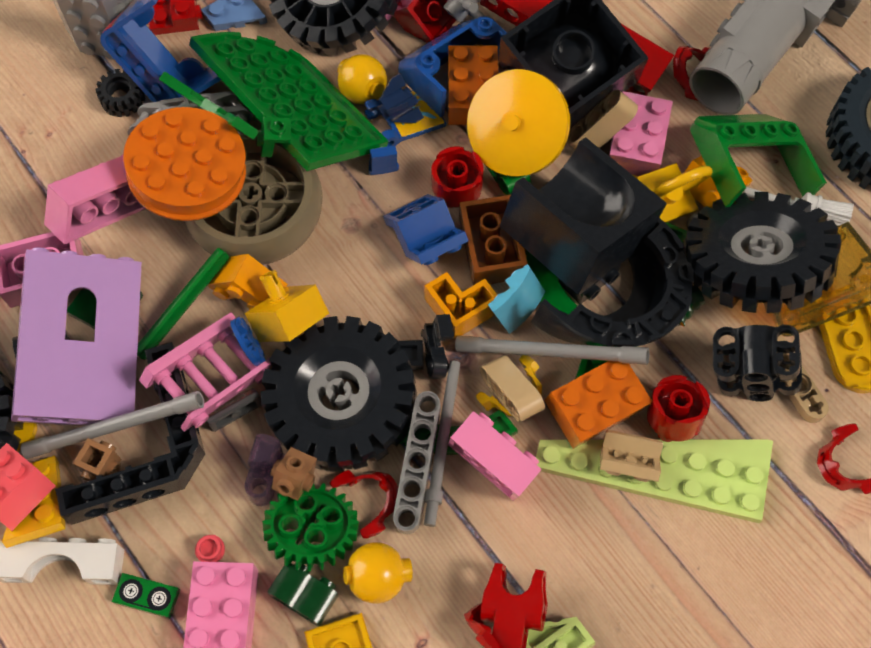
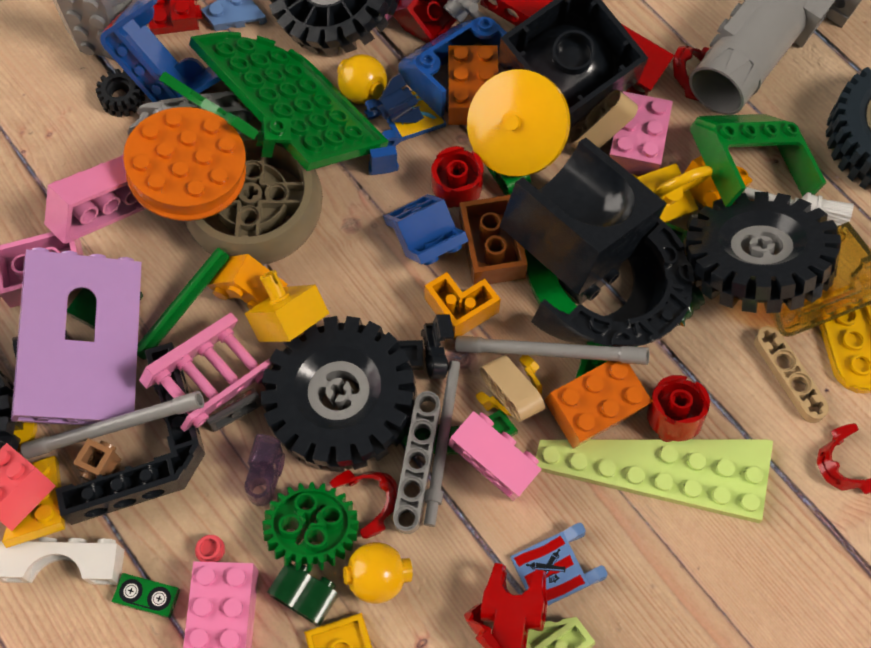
(247, 342): blue wheel -> none
(293, 474): medium nougat brick -> none
(519, 301): medium azure slope -> none
(559, 562): none -> flag
(631, 456): tan bracket -> none
(758, 361): black piece -> none

